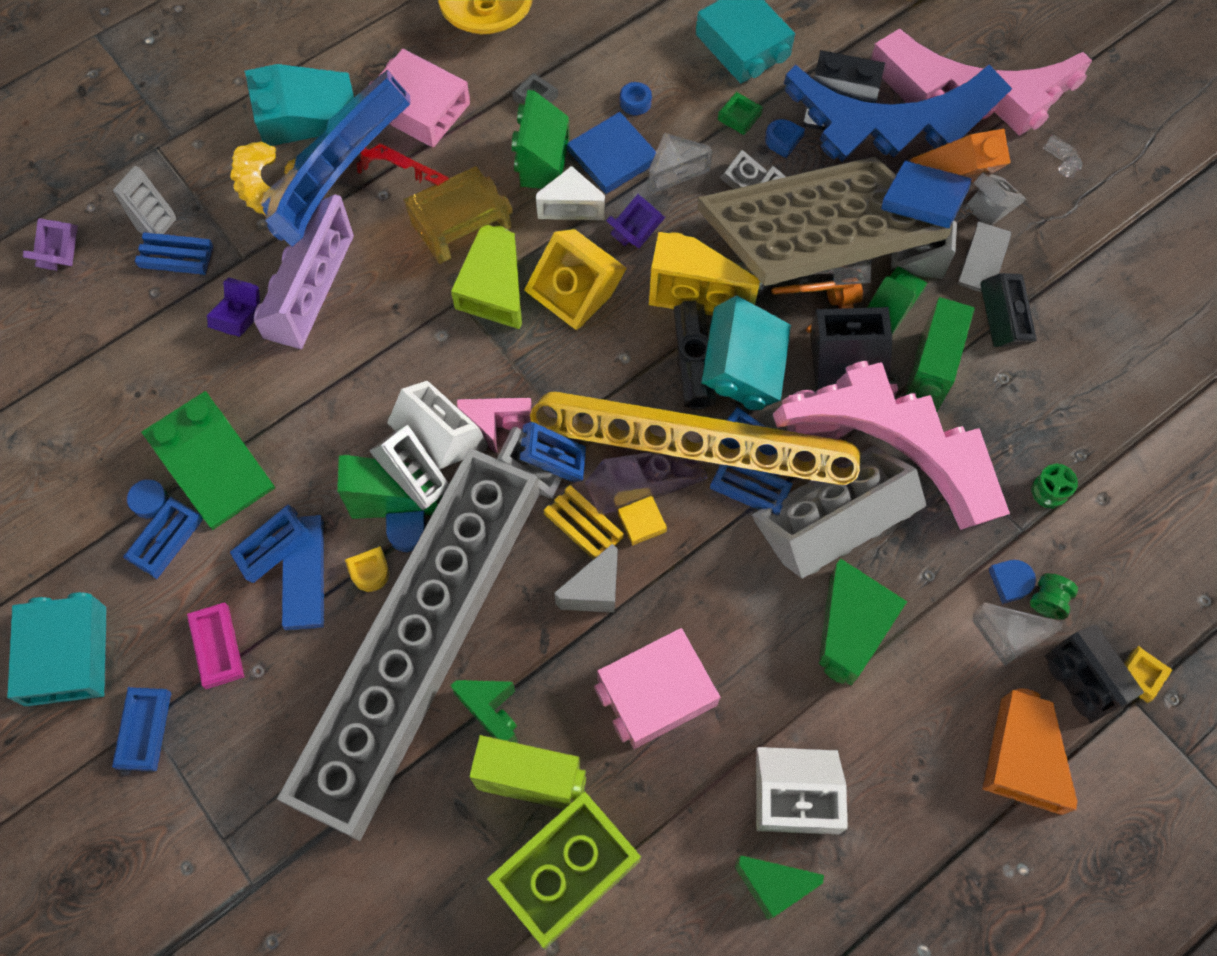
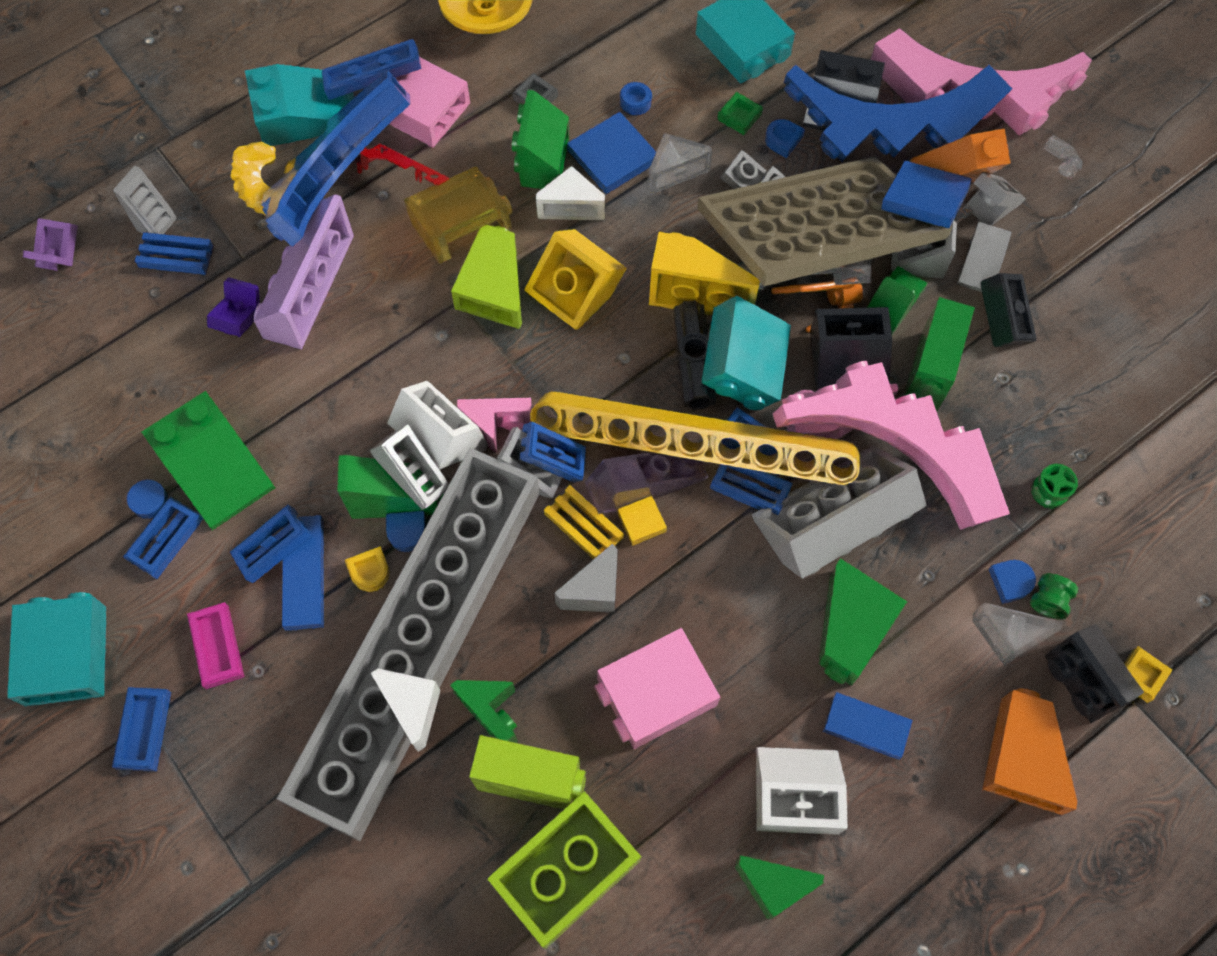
(362, 71): none -> blue tile
(411, 701): none -> white slope
(636, 222): dark purple bracket -> none
(867, 726): none -> blue tile

